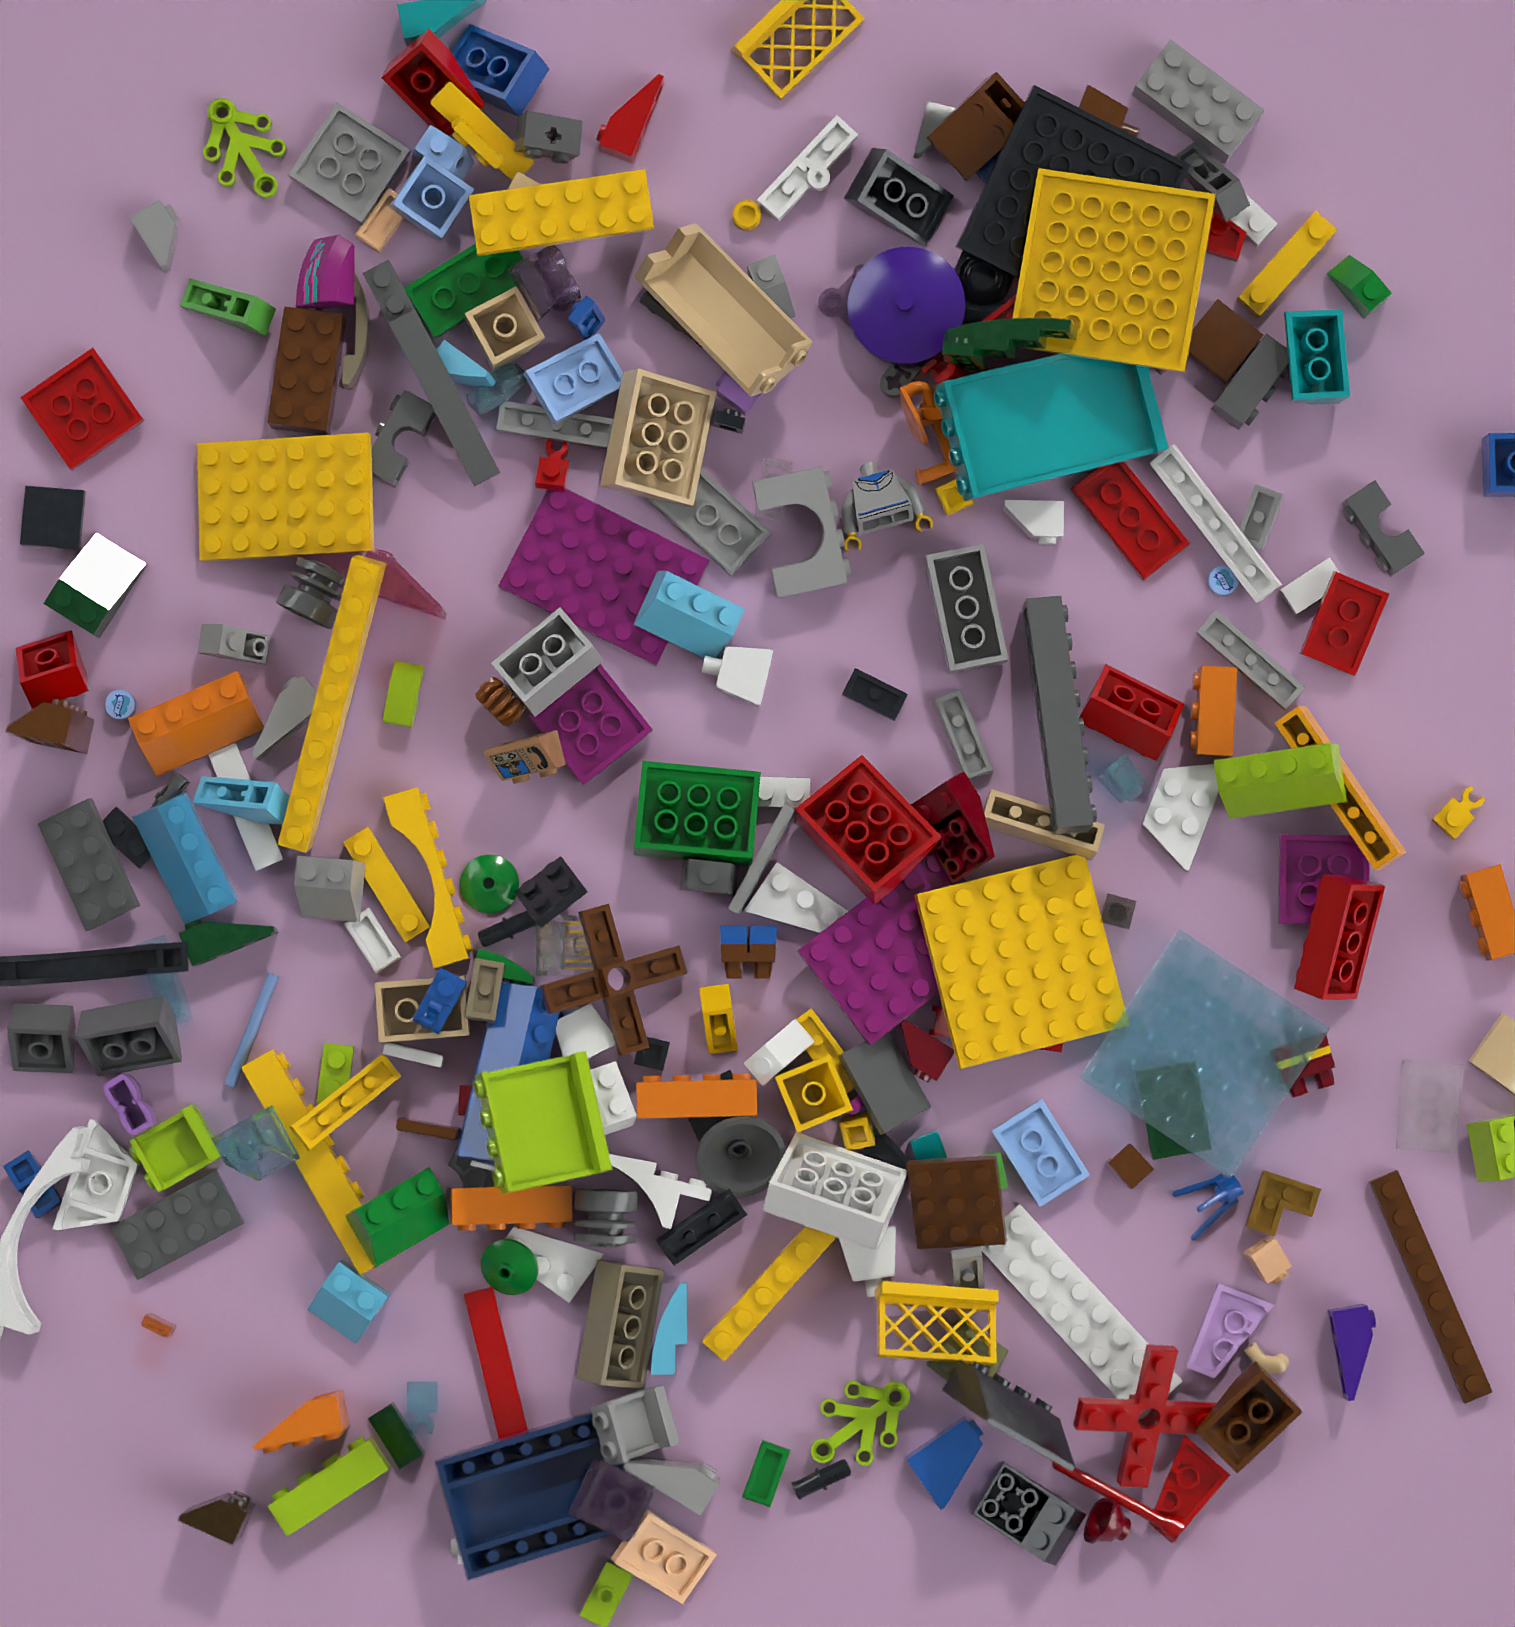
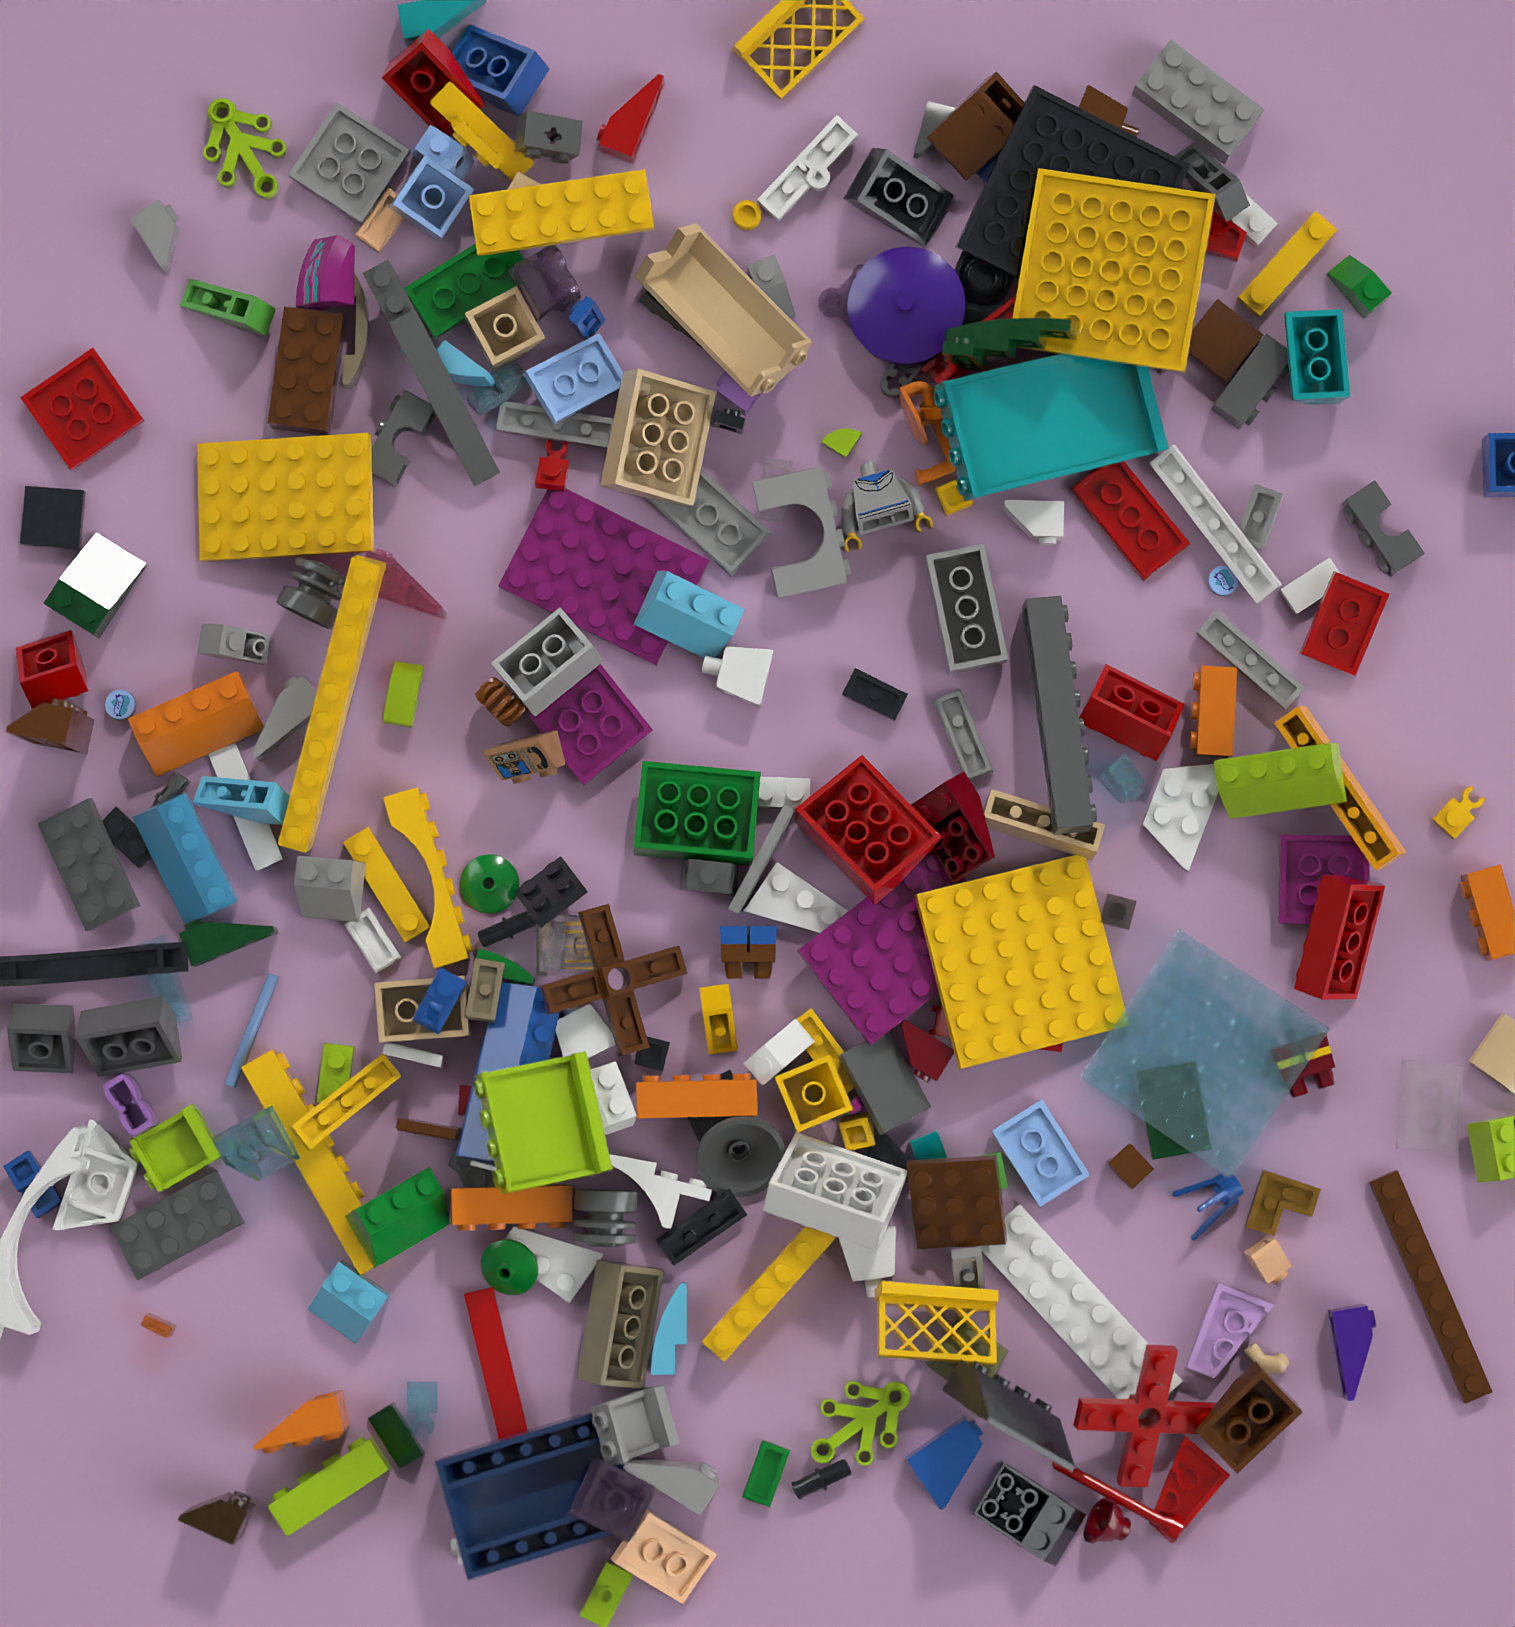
(842, 441): none -> lime tile

